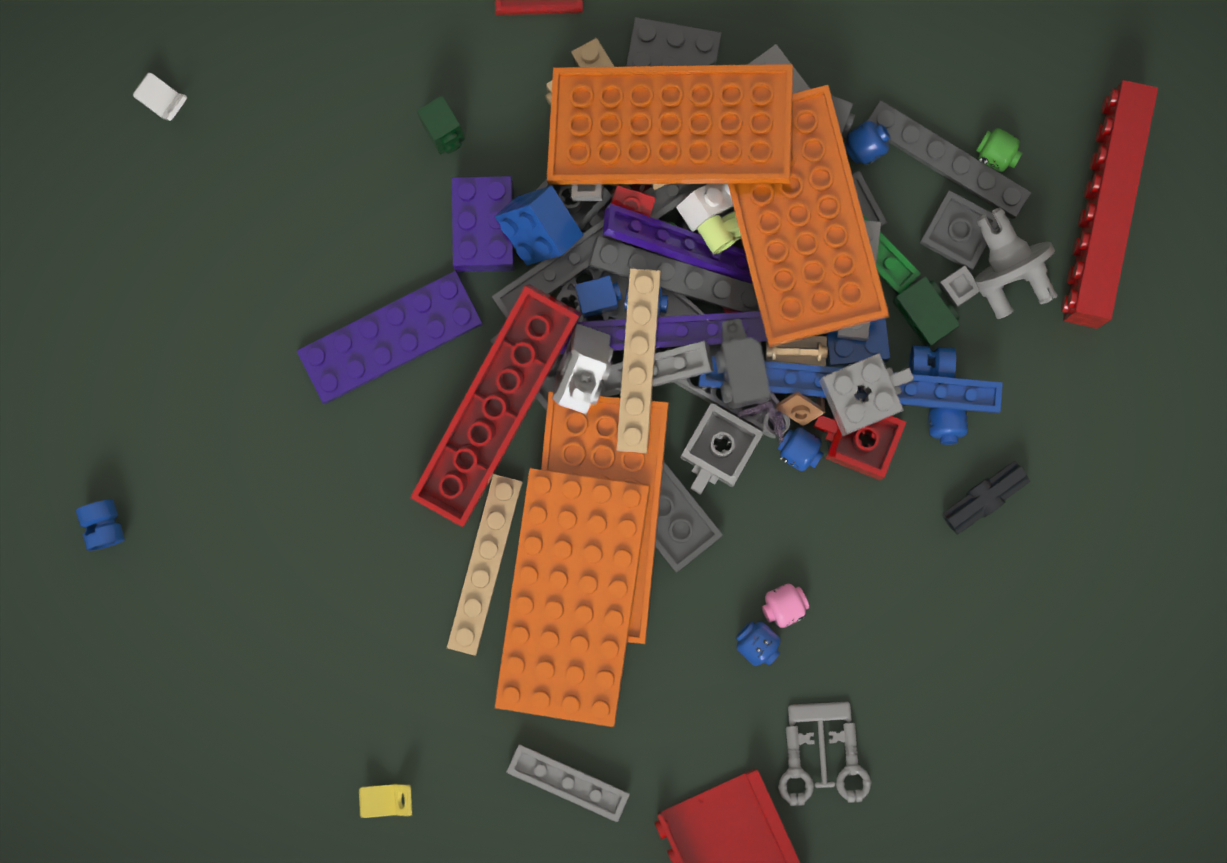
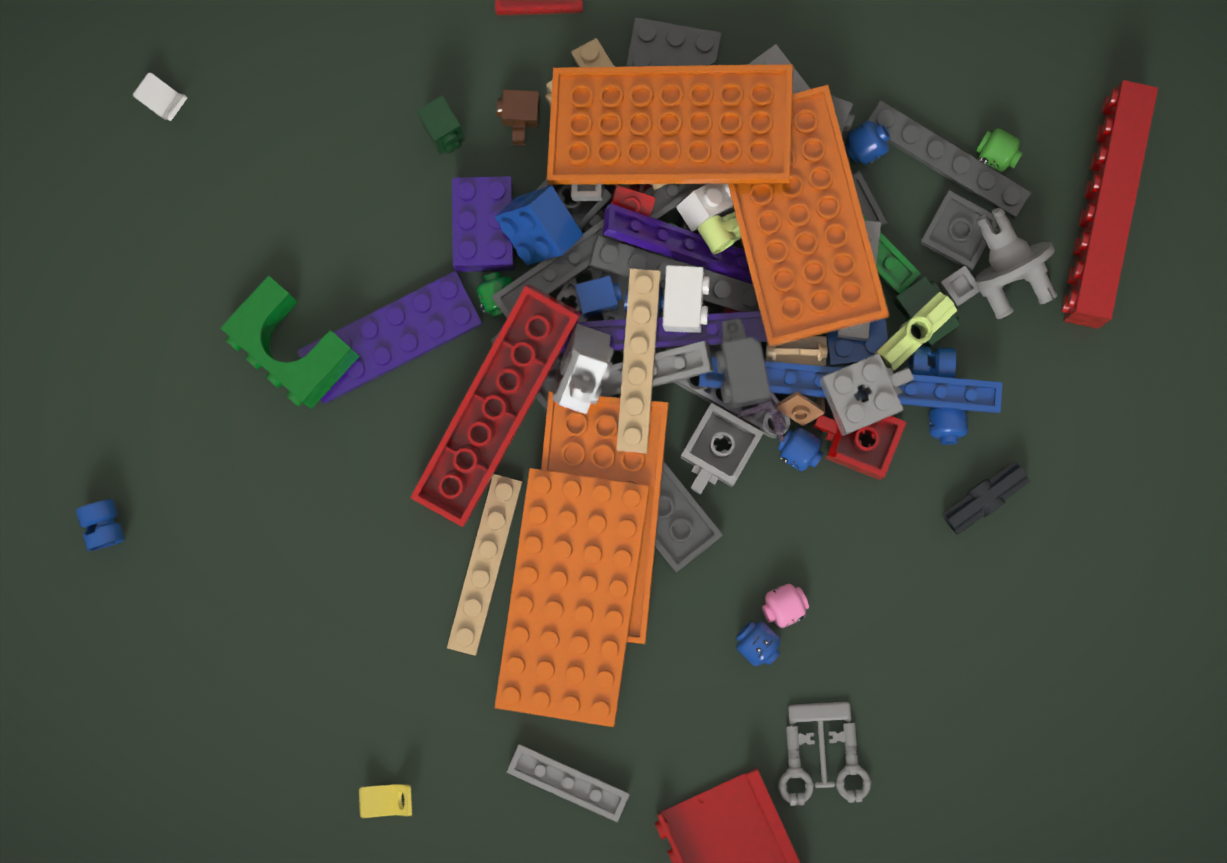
(305, 378): none -> green arch
(492, 284): none -> green head
(520, 111): none -> reddish brown brick
(684, 299): none -> white brick
(927, 319): none -> yellowish green piece

